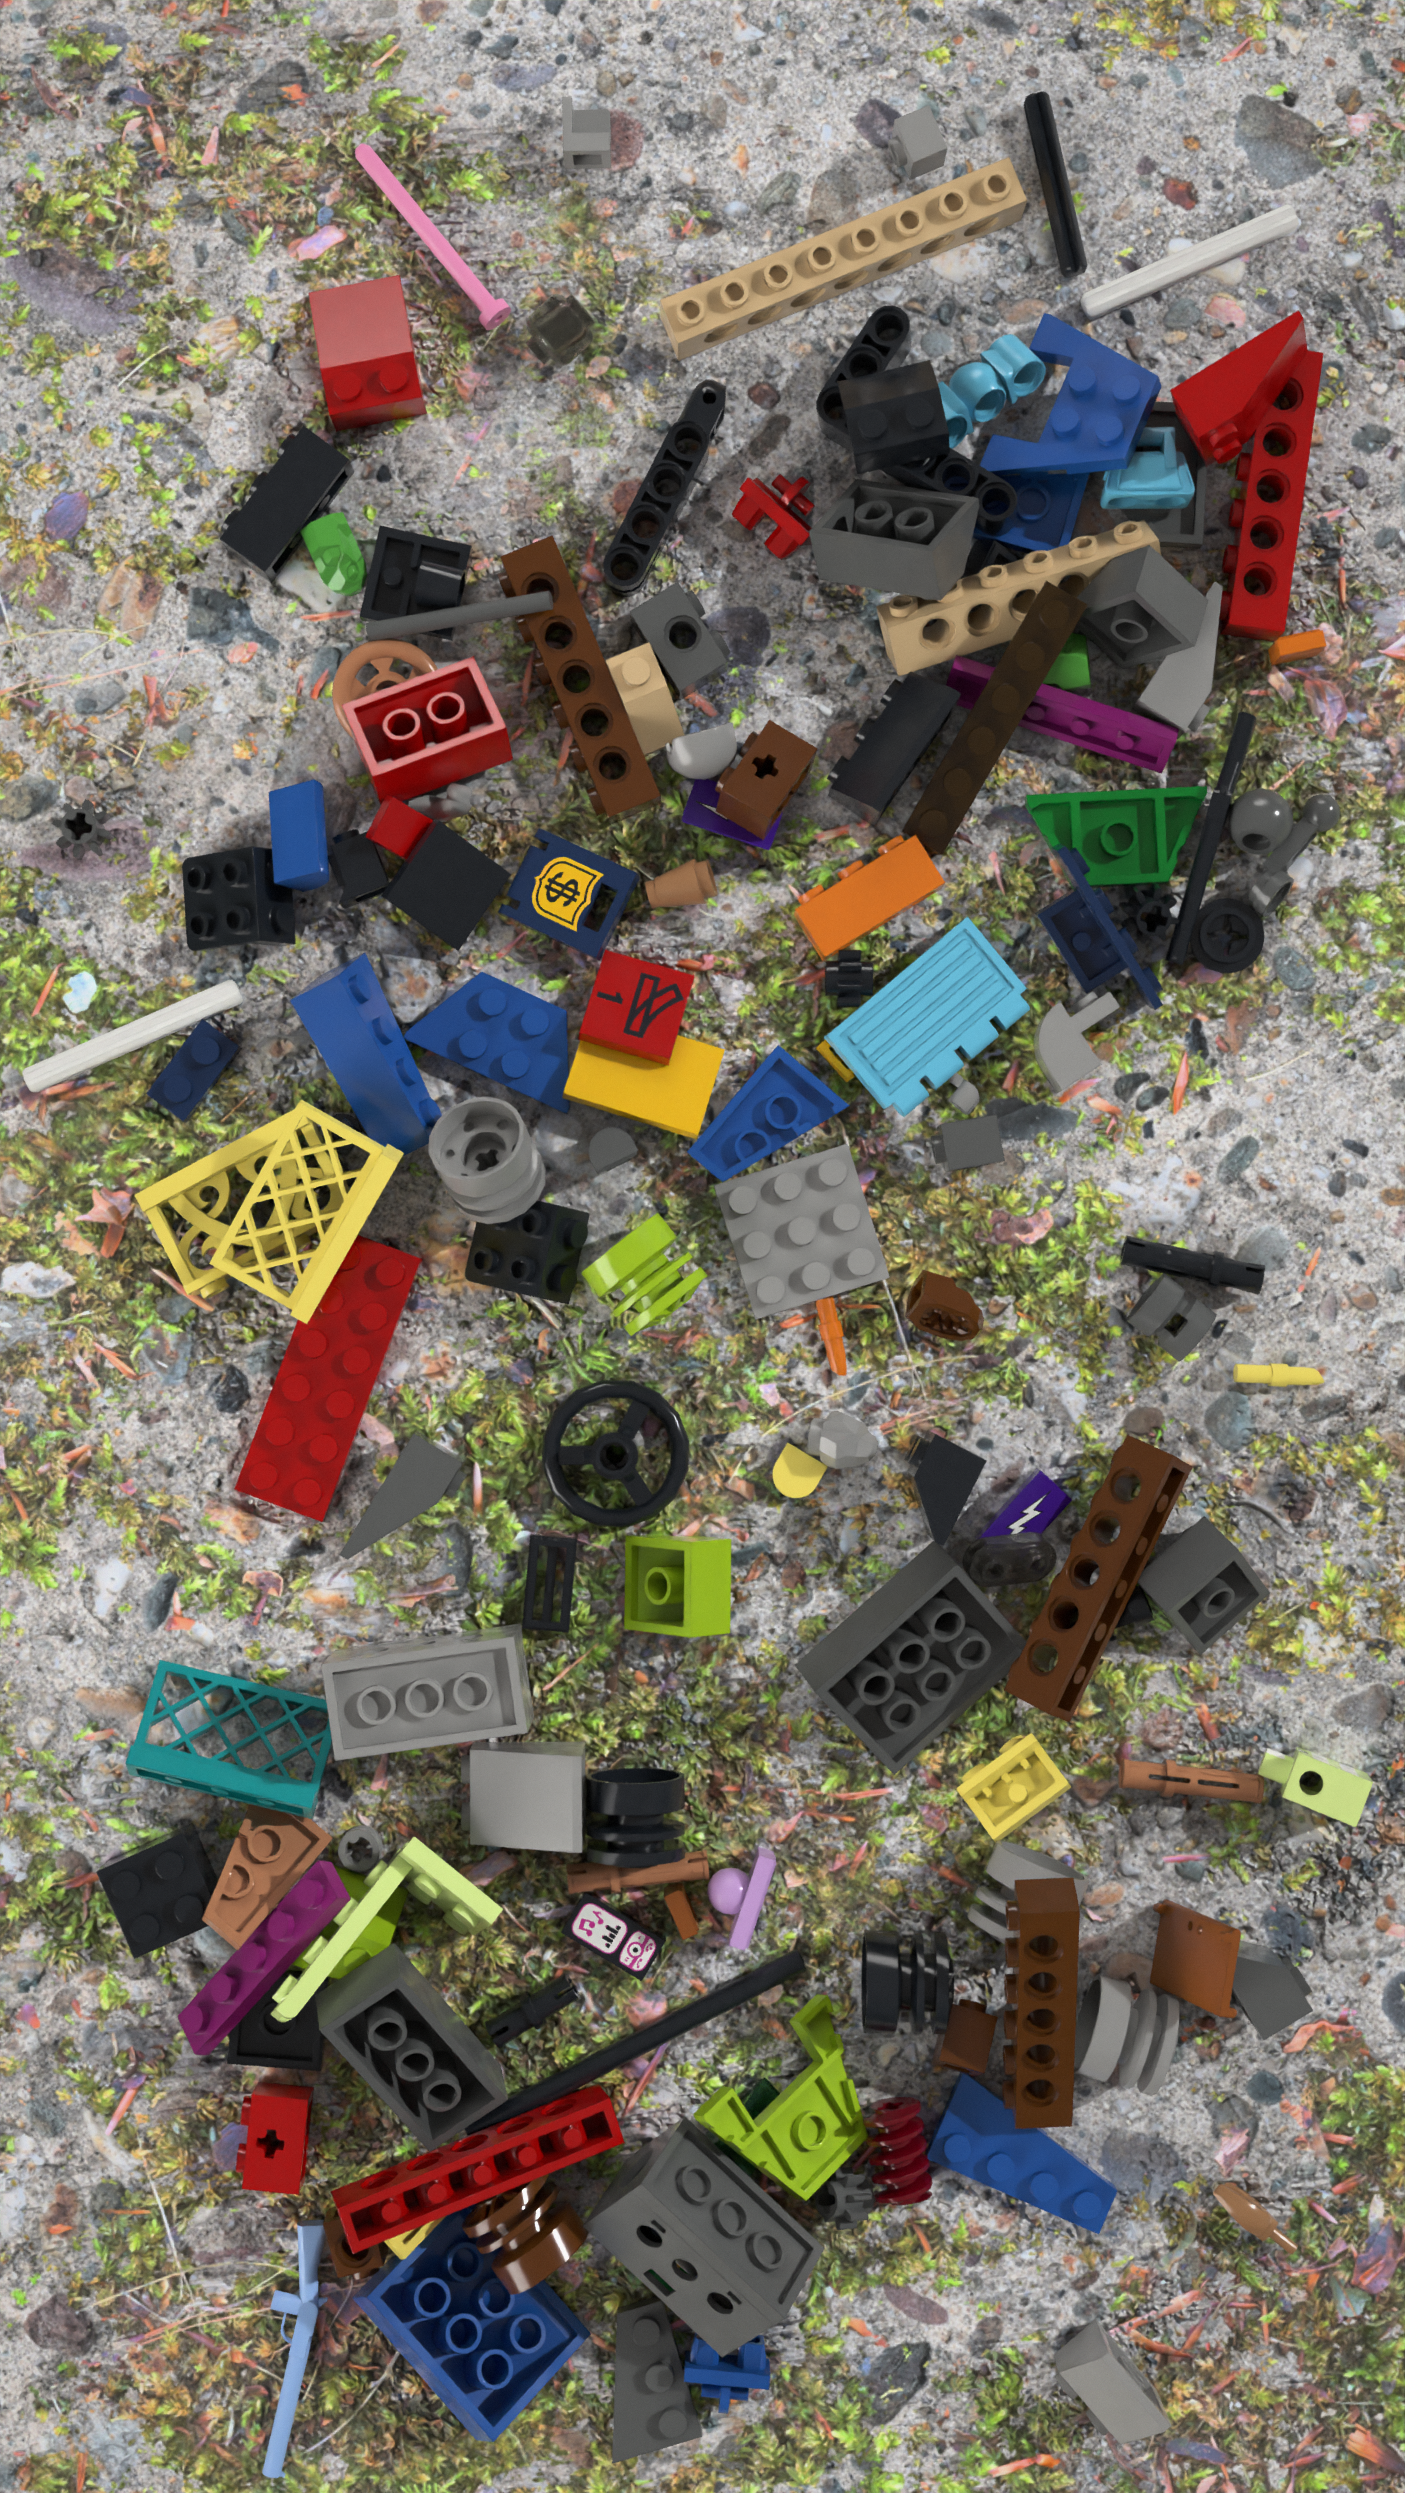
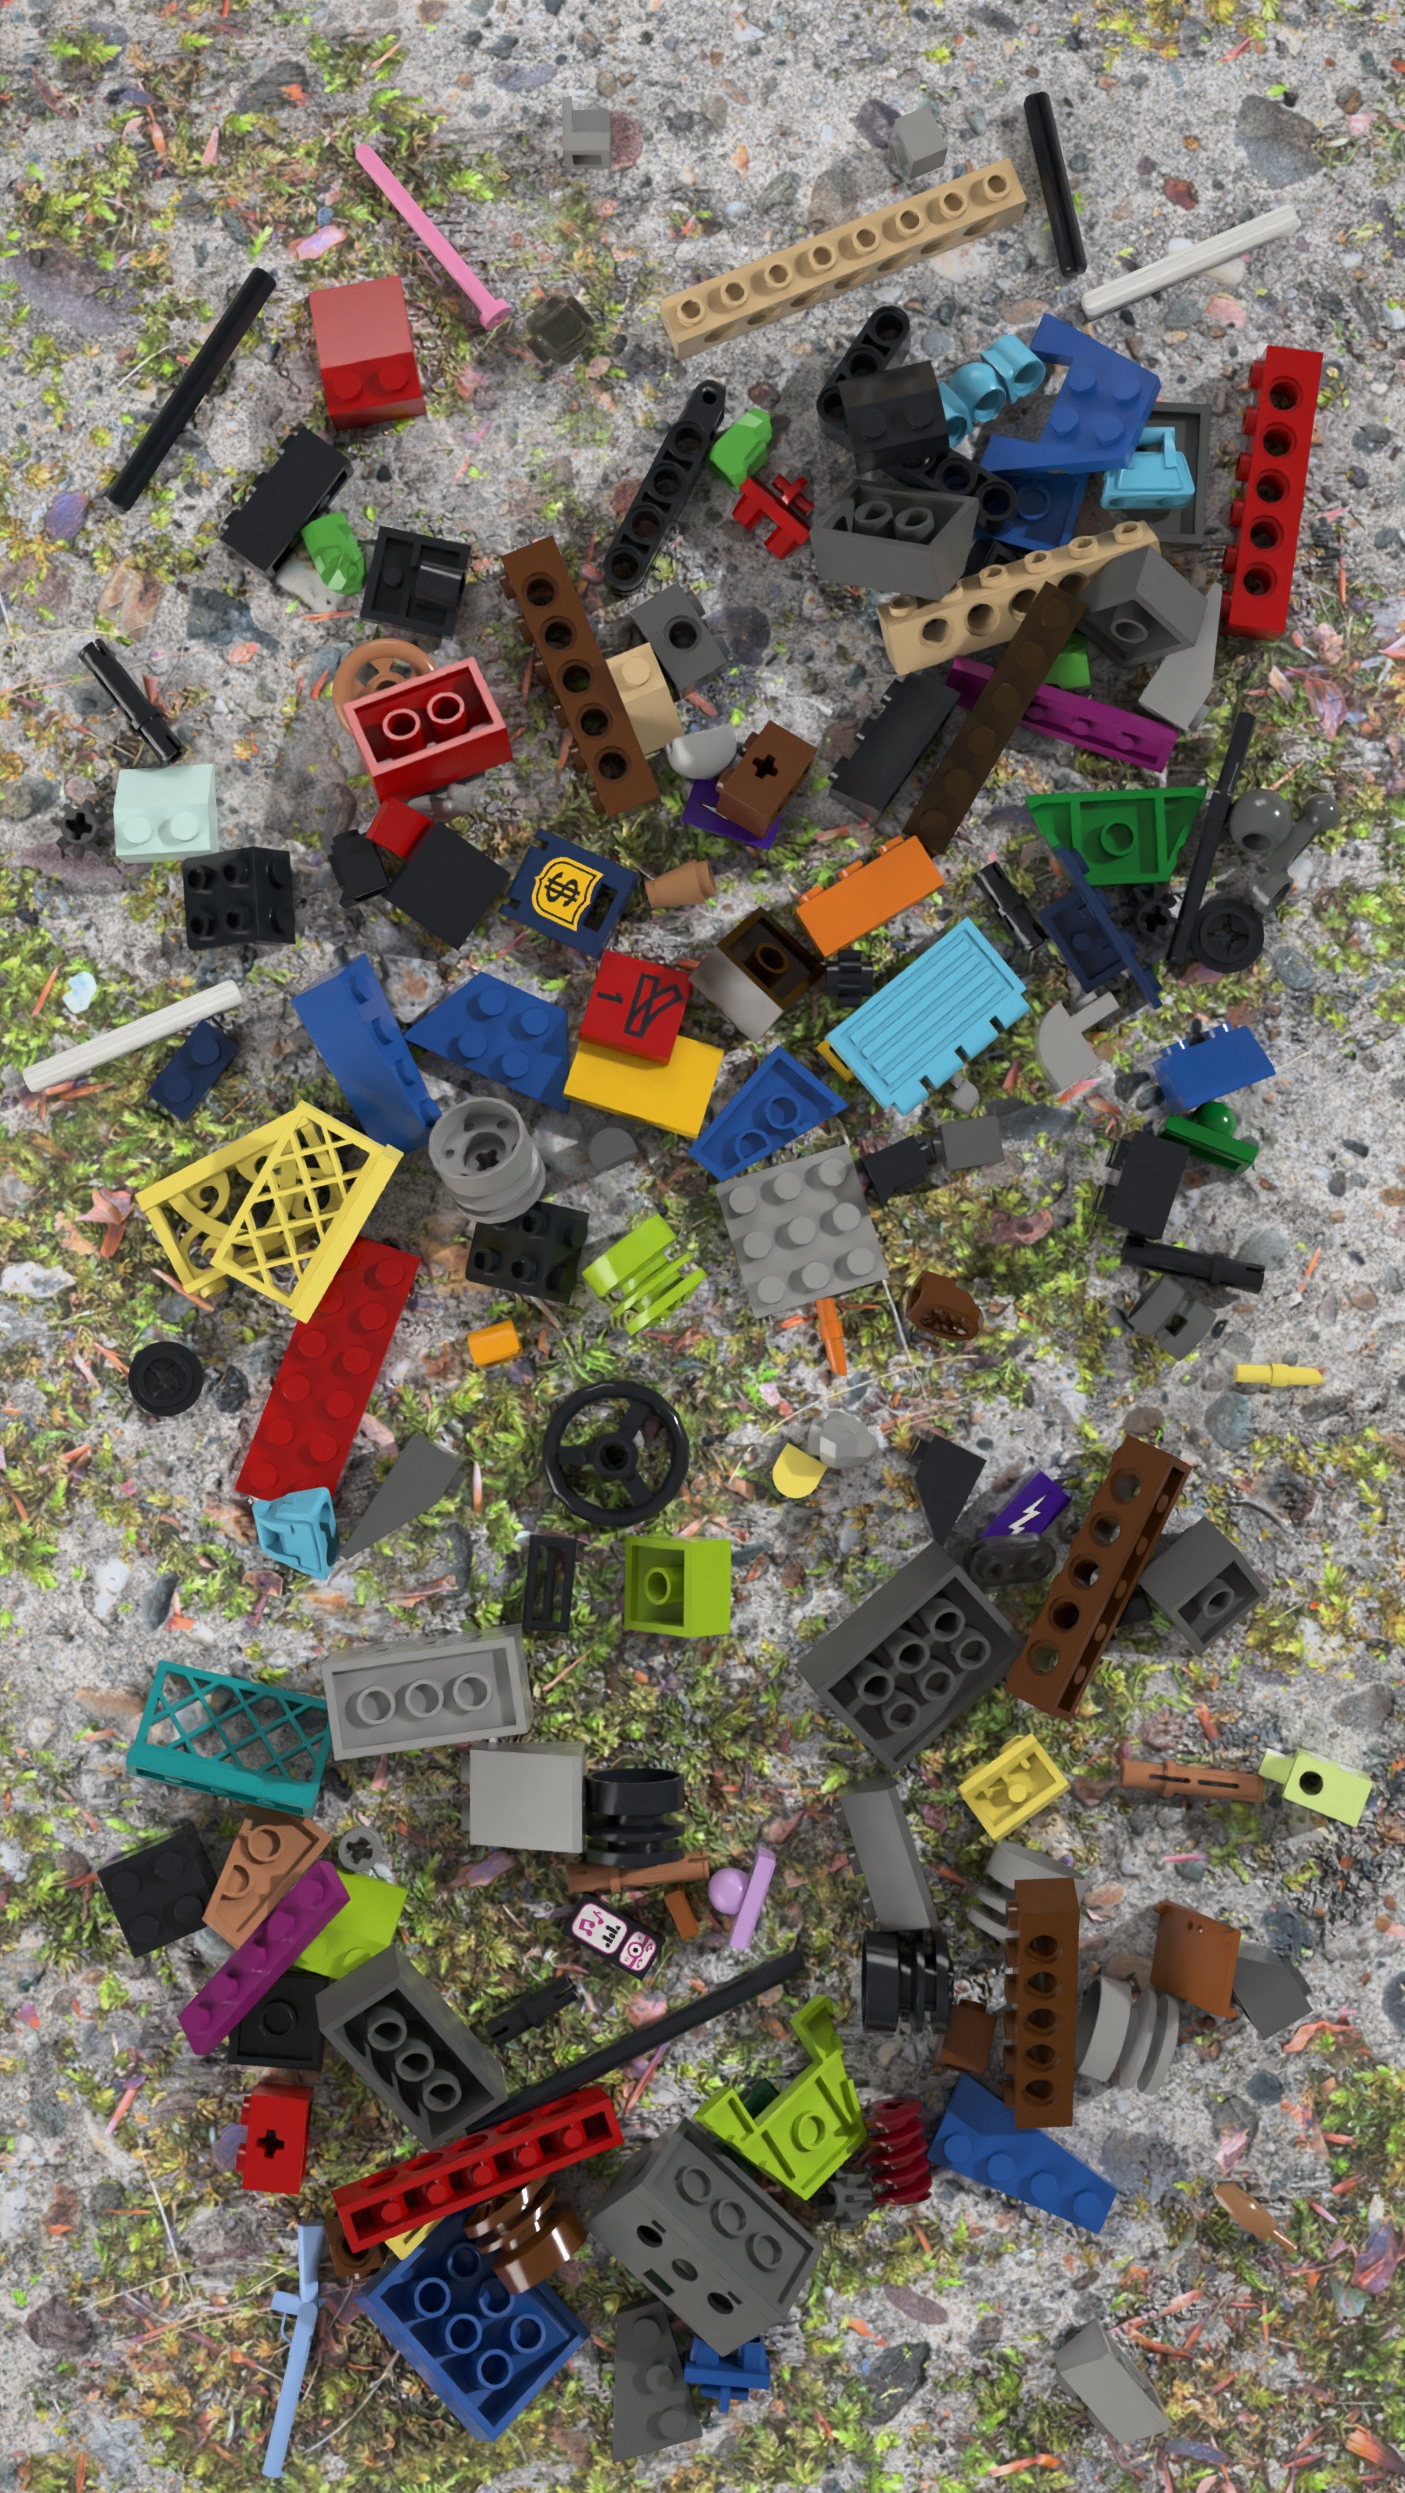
(144, 717): none -> black pin
(144, 1382): none -> black gear
(165, 813): none -> light aqua slope
(191, 389): none -> black axle
(299, 836): blue brick -> none
(300, 1531): none -> medium azure piece
(428, 1881): yellowish green bracket -> none
(459, 616): dark grey bar -> none
(495, 1344): none -> light orange brick
(742, 450): none -> bright green rock
(756, 974): none -> dark brown slope
(885, 1854): none -> dark grey slope
(898, 1167): none -> black window
(1010, 907): none -> black pin
(1139, 1185): none -> black brick
(1210, 1137): none -> green tile
(1212, 1068): none -> blue slope
(1233, 395): red slope -> none
(1297, 647): orange tile -> none

